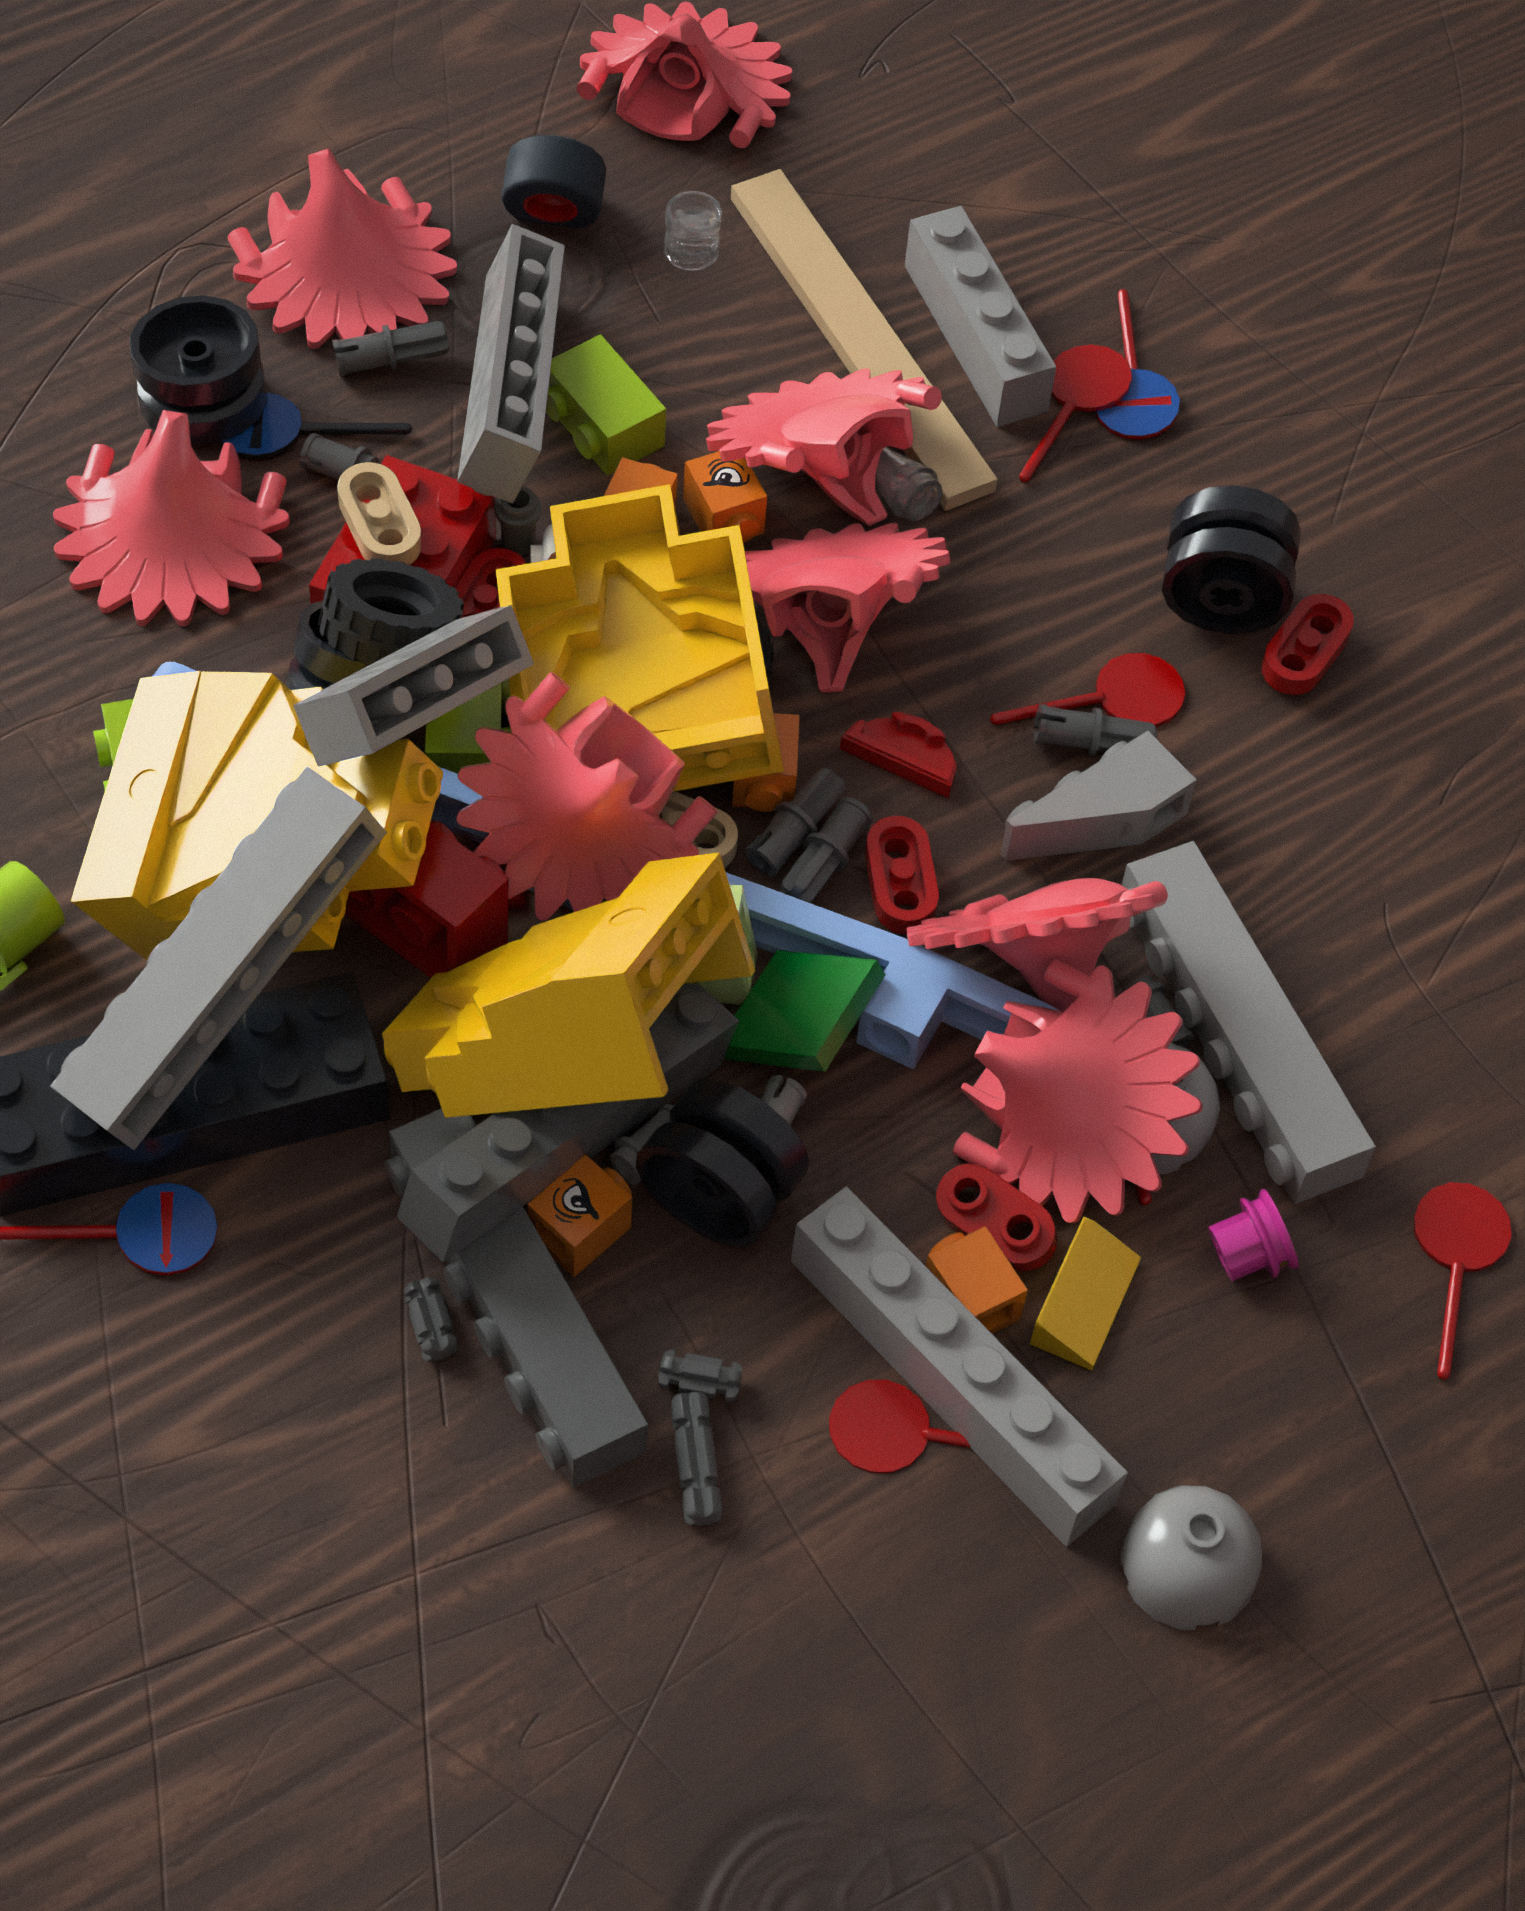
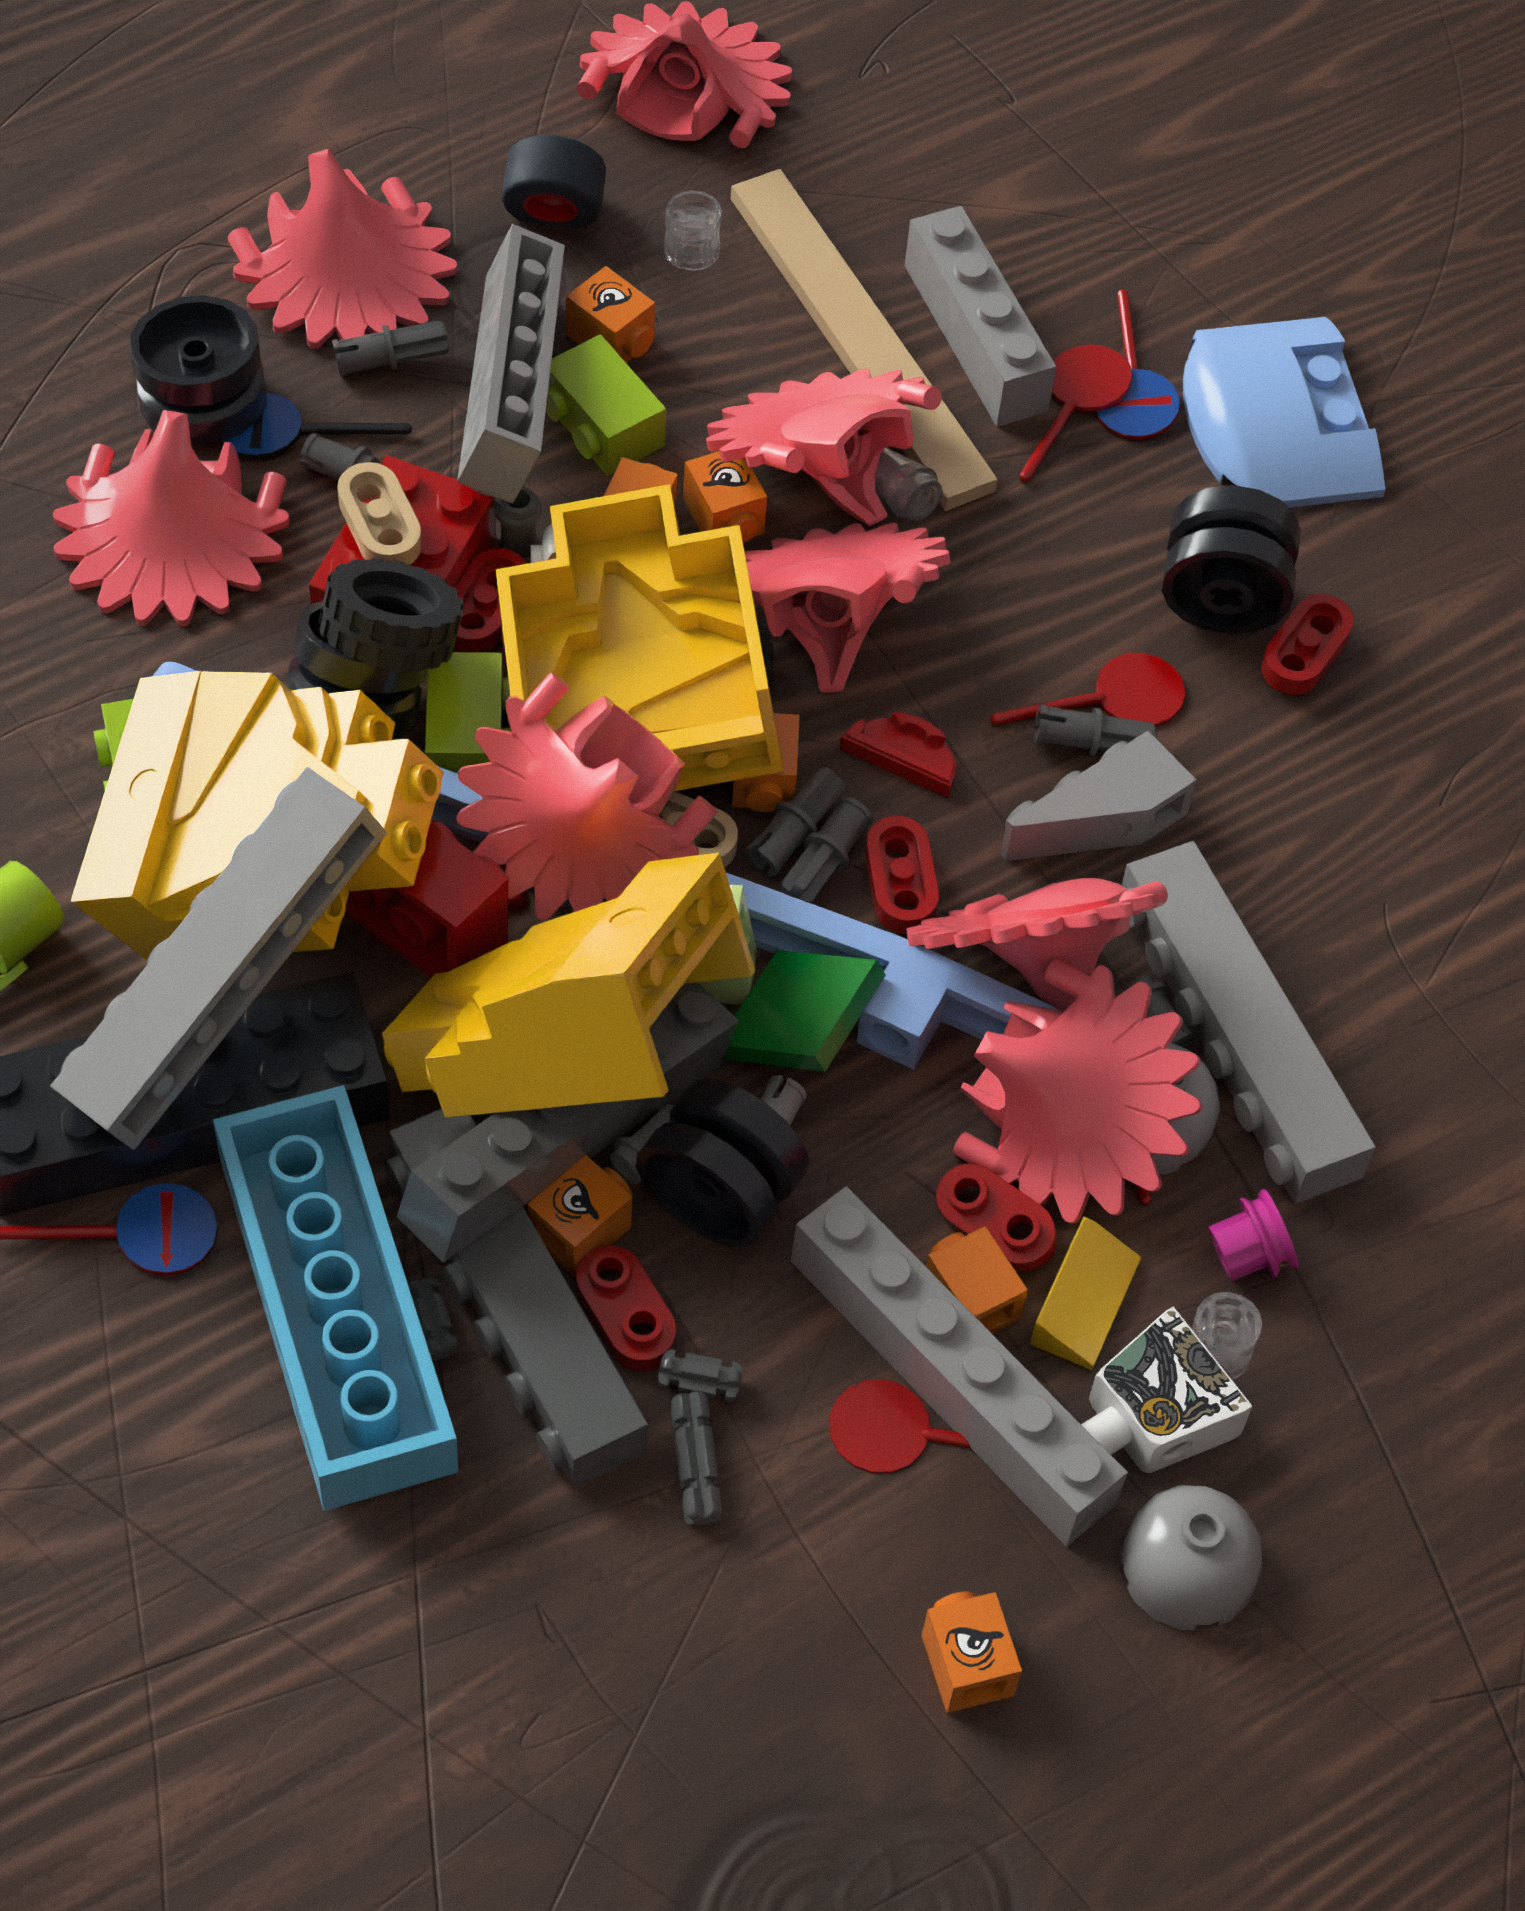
(336, 1298): none -> medium azure brick
(413, 686): light grey brick -> none
(613, 309): none -> orange brick
(623, 1303): none -> red plate
(970, 1650): none -> orange brick
(1165, 1398): none -> torso
(1234, 1345): none -> clear wheel
(1281, 412): none -> light blue slope
(1466, 1233): red piece -> none

